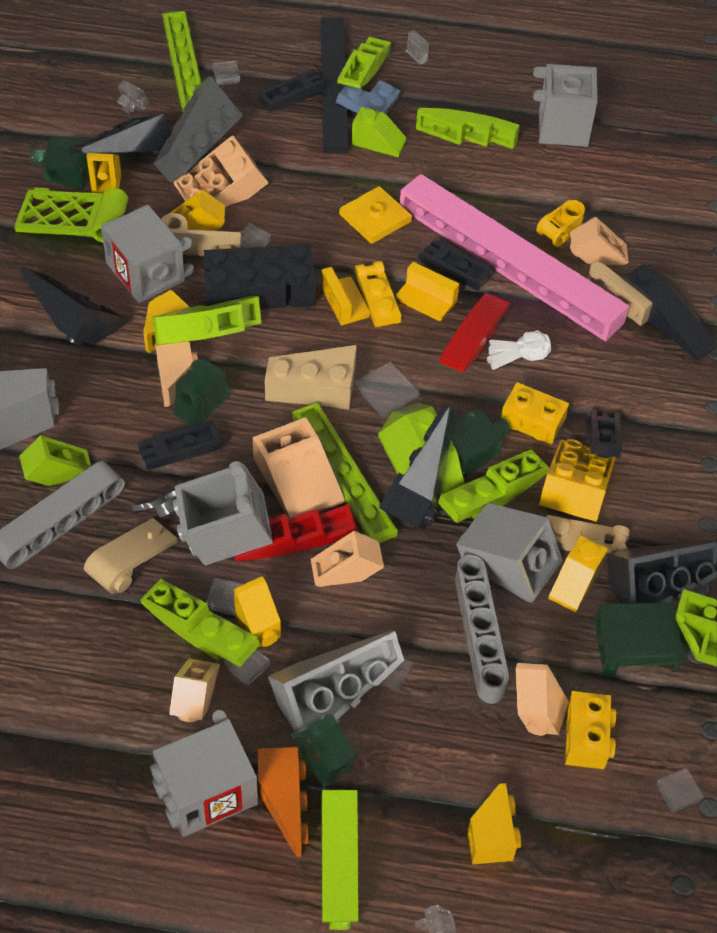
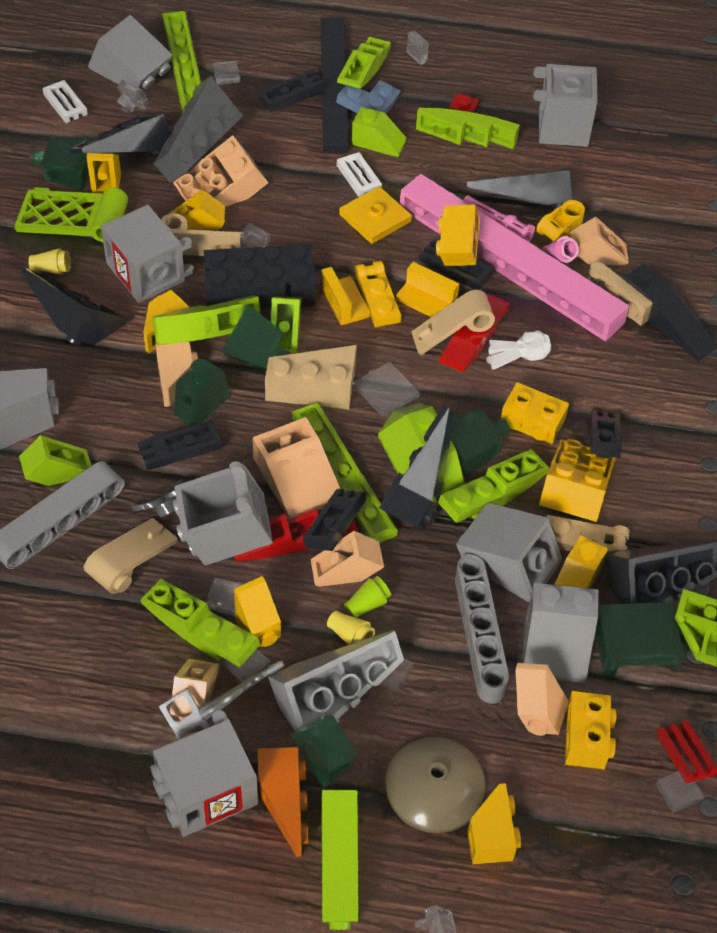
(52, 261): none -> light yellow cone
(71, 112): none -> white tile
(130, 55): none -> light grey slope
(203, 713): none -> light grey piece
(254, 340): none -> clear green torso
(286, 317): none -> lime slope
(334, 519): none -> black hinge
(350, 628): none -> light yellow cone
(354, 174): none -> white tile
(368, 597): none -> lime cone
(433, 802): none -> dark tan dish
(459, 235): none -> yellow brick
(464, 103): none -> red plate
(469, 310): none -> tan door
(509, 221): none -> bright pink pin
(542, 188): none -> wedge
(561, 629): none -> light grey slope
(562, 249): none -> bright pink cone
(676, 732): none -> red tile

